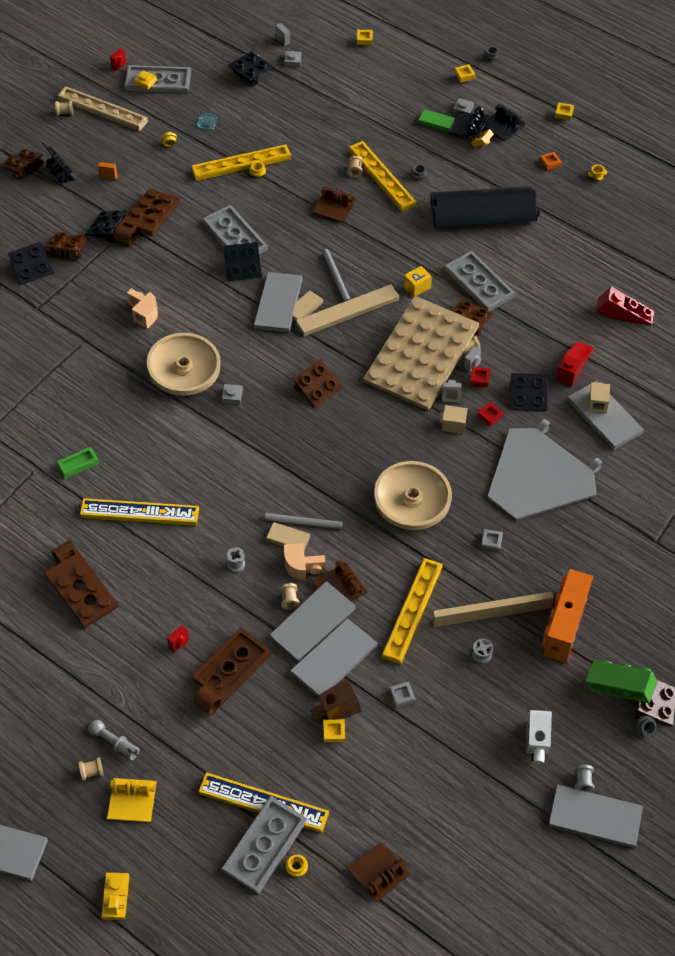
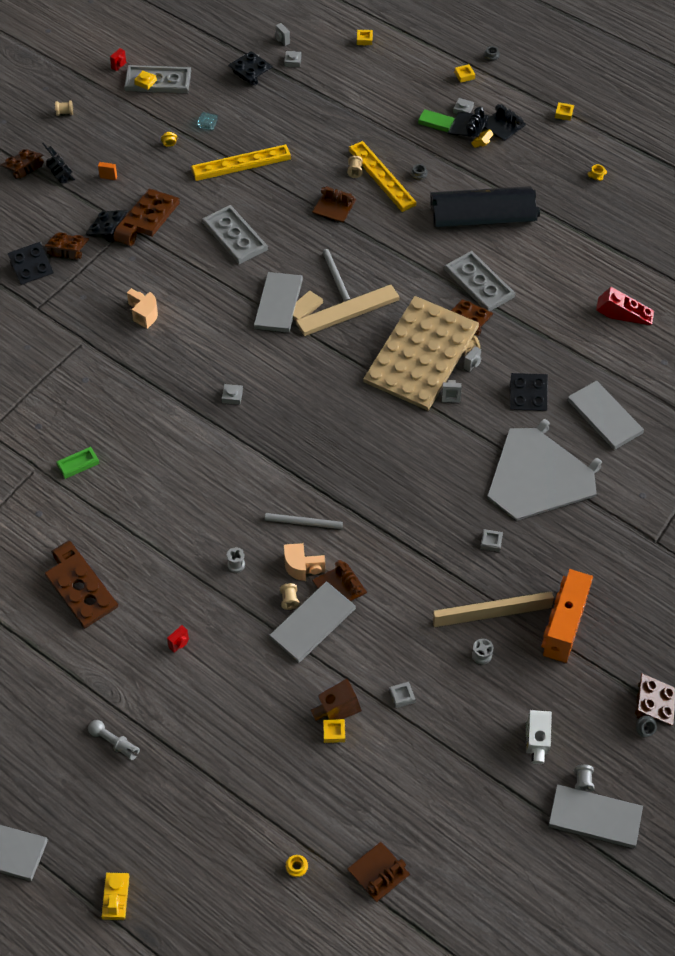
(91, 769): tan bush -> none
(103, 108): tan tile -> none
(131, 800): yellow hinge -> none
(139, 512): tile -> none
(183, 364): tan dish -> none
(220, 685): reddish brown hinge -> none
(242, 261): black hinge -> none
(254, 799): tile -> none
(257, 169): yellow plate -> none
(264, 845): light grey tile -> none
(284, 535): tan tile -> none
(317, 383): reddish brown hinge -> none
(334, 658): light grey tile -> none
(412, 495): tan dish -> none
(412, 611): yellow tile -> none
(417, 281): yellow brick -> none
(453, 419): tan brick -> none
(480, 376): red plate -> none
(490, 414): red plate -> none
(550, 161): orange tile -> none
(573, 363): red slope -> none
(599, 397): tan brick -> none
(621, 680): bright green brick -> none

